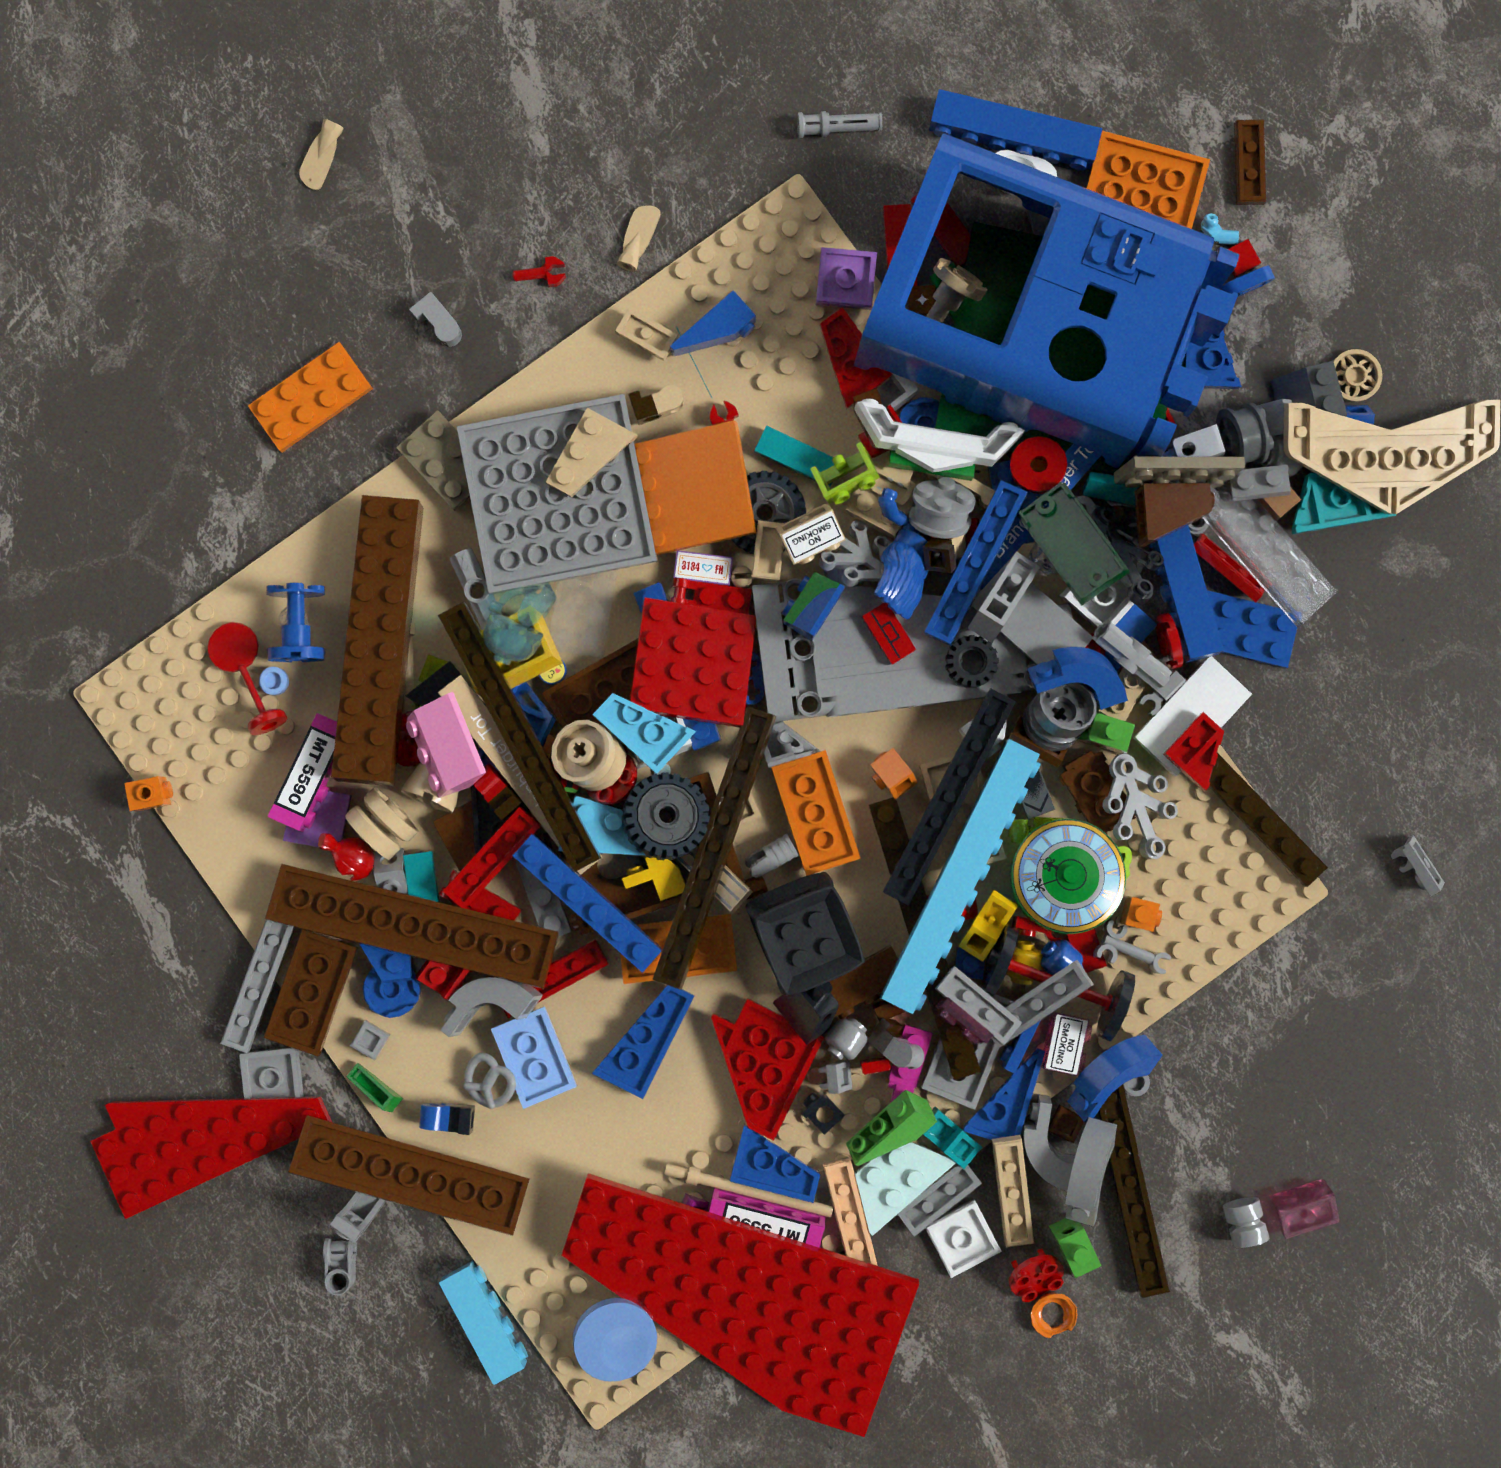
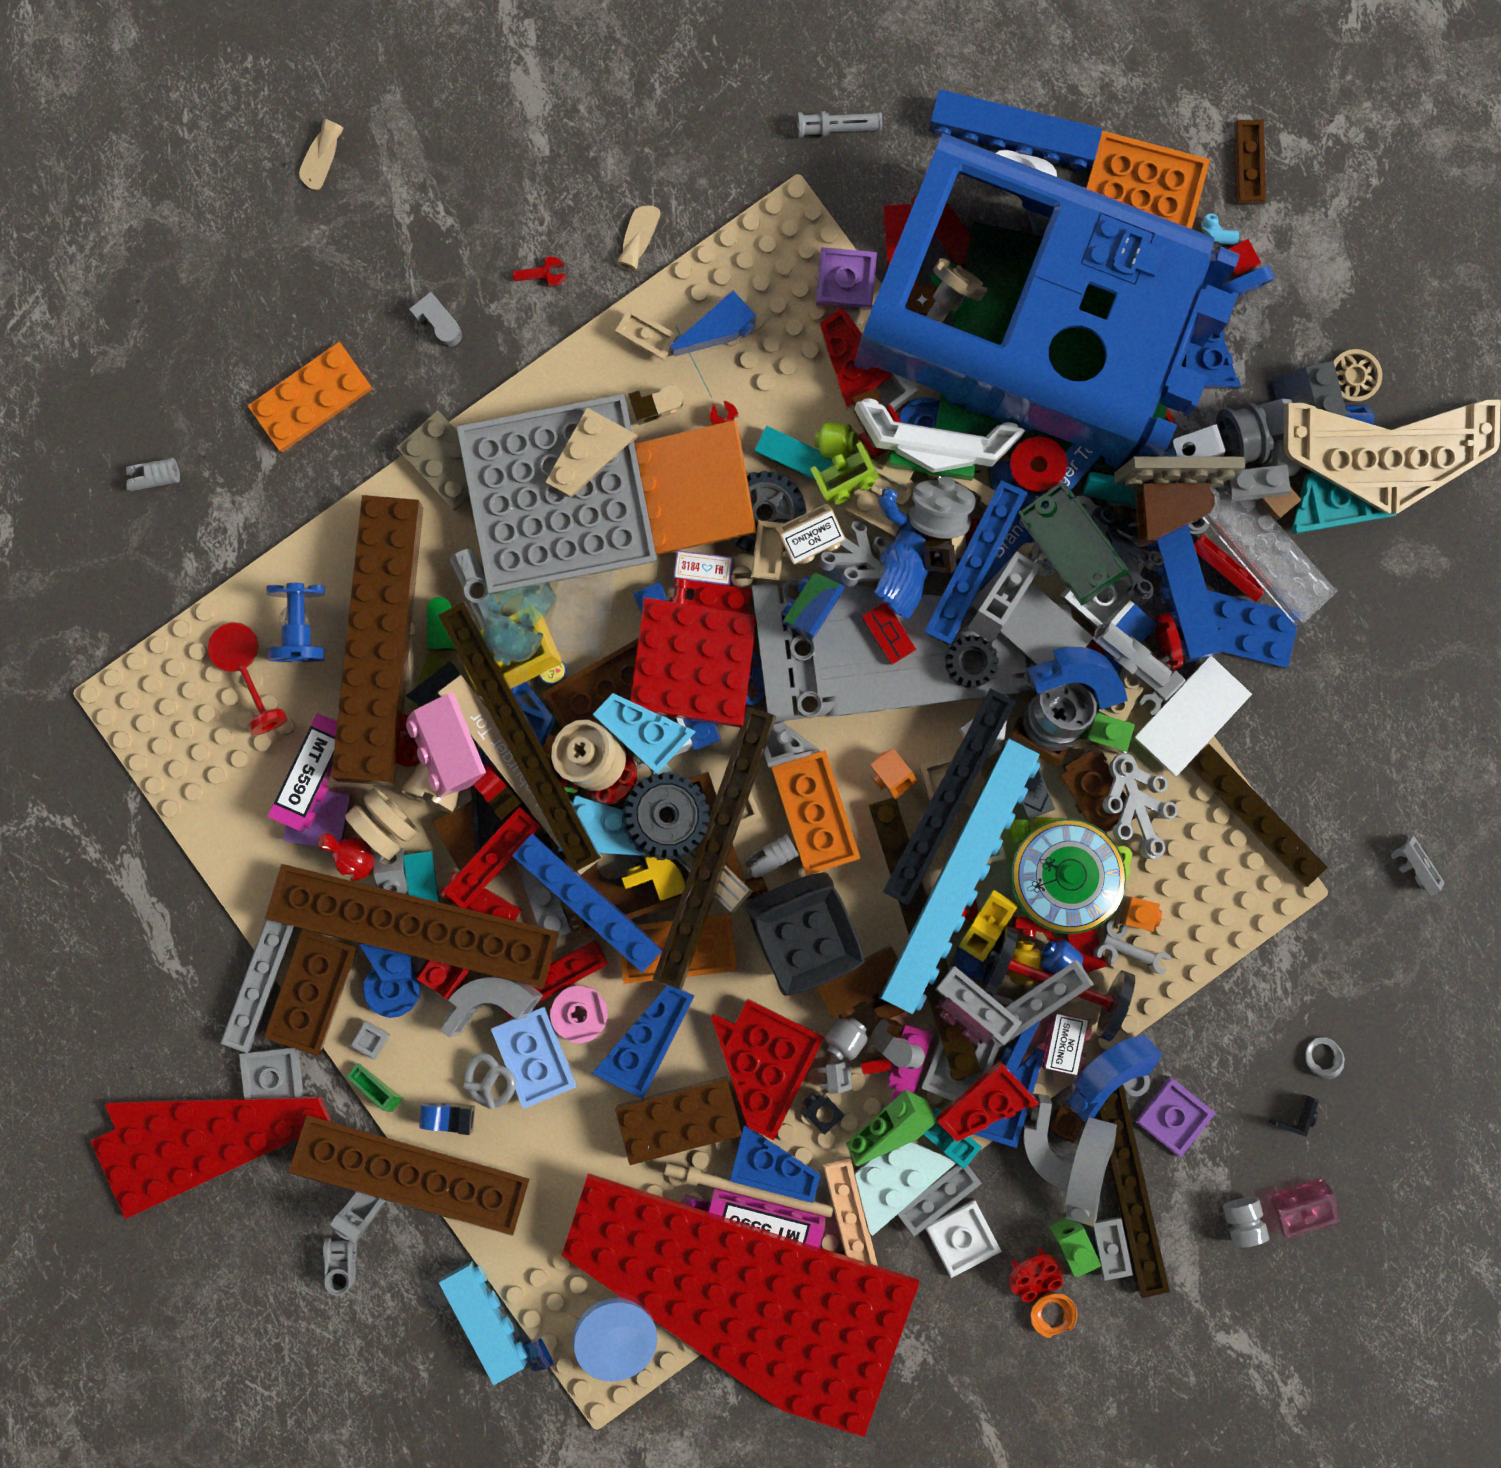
(148, 793): orange brick -> none
(152, 474): none -> light grey hinge
(274, 681): light blue tile -> none
(436, 634): none -> green leg
(538, 1354): none -> clear blue tile
(588, 1000): none -> bright pink plate
(678, 1120): none -> reddish brown brick
(809, 1011): black torso -> none
(836, 440): none -> lime head
(986, 1101): none -> red wing
(1013, 1191): tan tile -> none
(1112, 1248): none -> light grey plate
(1174, 1116): none -> medium lavender tile
(1197, 750): red wing -> none
(1307, 1118): none -> black bracket
(1338, 1061): none -> light grey piece

